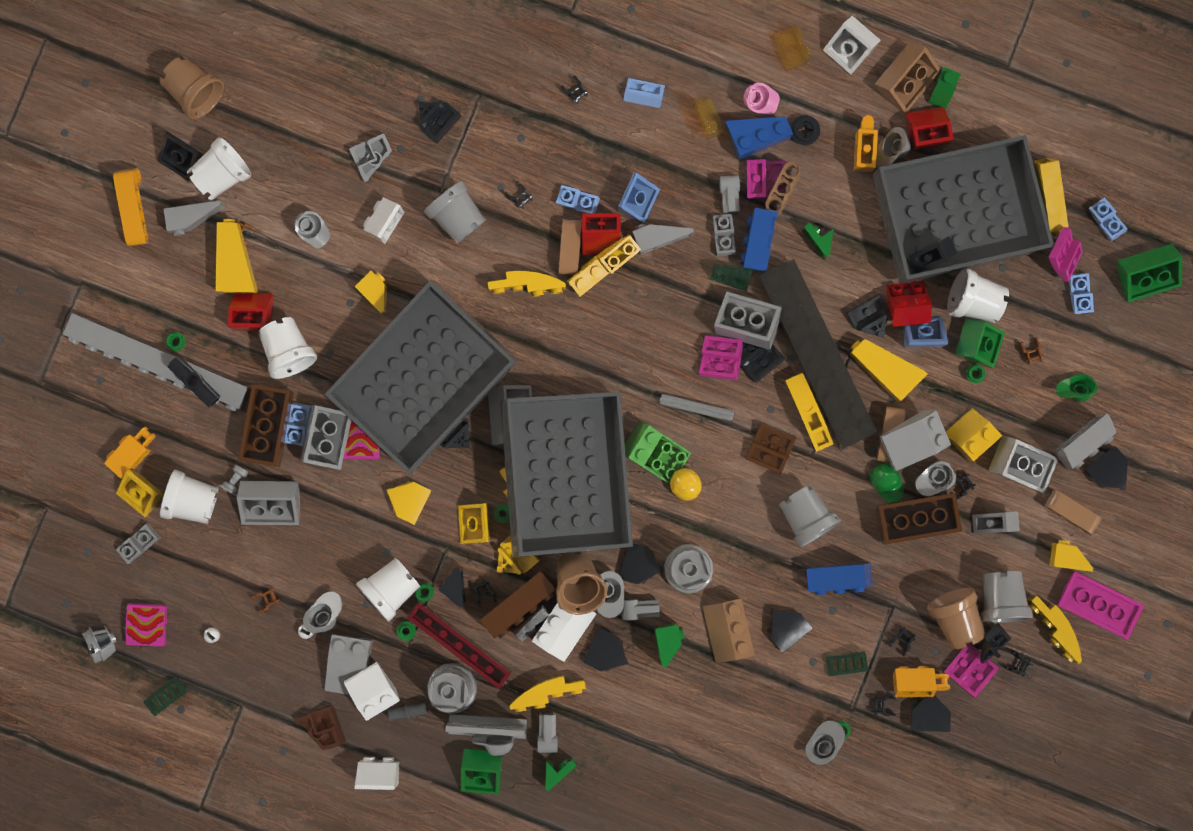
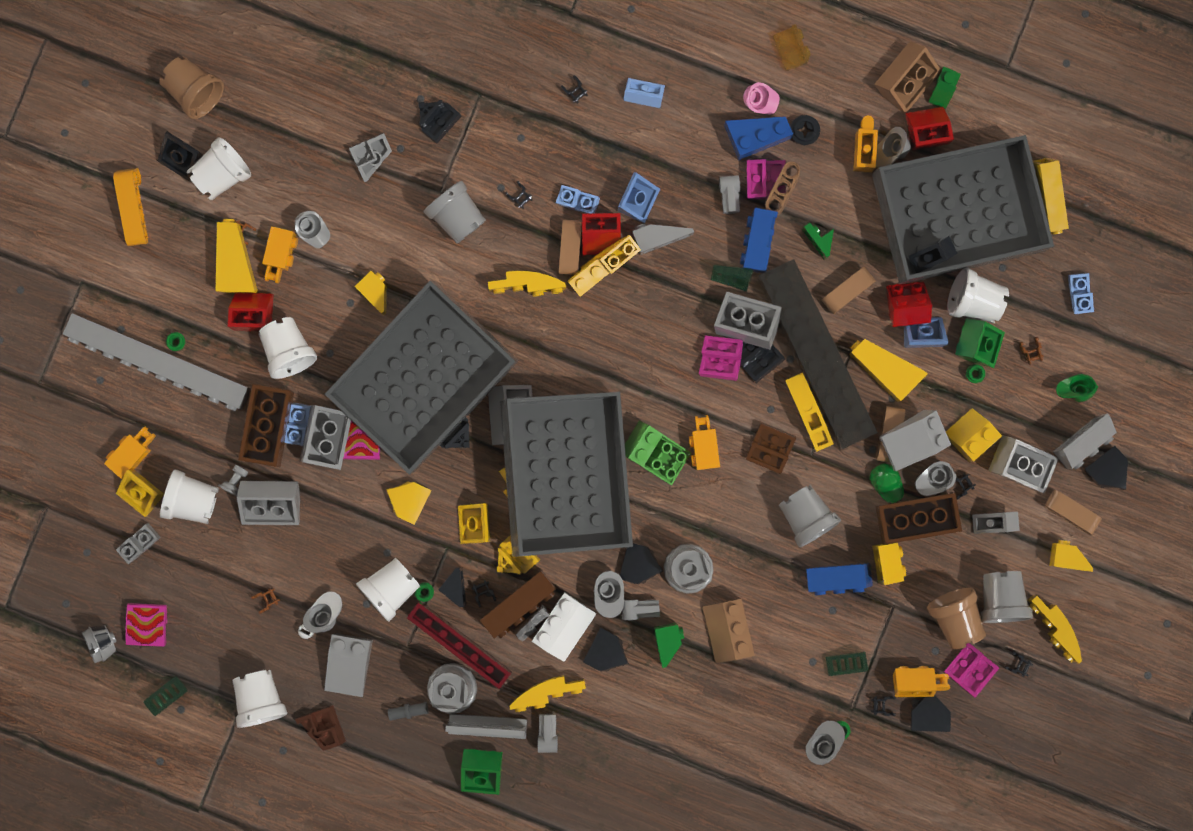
(185, 373): black piece -> none
(188, 217): light grey slope -> none
(214, 632): white hinge -> none
(257, 699): none -> white piece
(279, 252): none -> light orange brick
(372, 691): white slope -> none
(377, 773): white slope -> none
(383, 220): white slope -> none
(410, 626): green plate -> none
(494, 744): light grey piece -> none
(497, 513): green plate -> none
(554, 776): green slope -> none
(579, 585): medium nougat piece -> none
(685, 484): yellow hair -> none
(696, 407): light grey axle -> none
(704, 446): none -> light orange brick
(708, 117): clear yellow bracket -> none
(724, 235): light grey slope -> none
(787, 628): black slope -> none
(848, 290): none -> medium nougat beam
(851, 44): white slope -> none
(870, 316): black slope -> none
(888, 563): none -> yellow slope
(902, 631): black piece -> none
(993, 642): black slope -> none
(1065, 254): dark pink slope -> none
(1100, 605): dark pink plate -> none
(1107, 220): light blue slope -> none
(1150, 272): green slope -> none

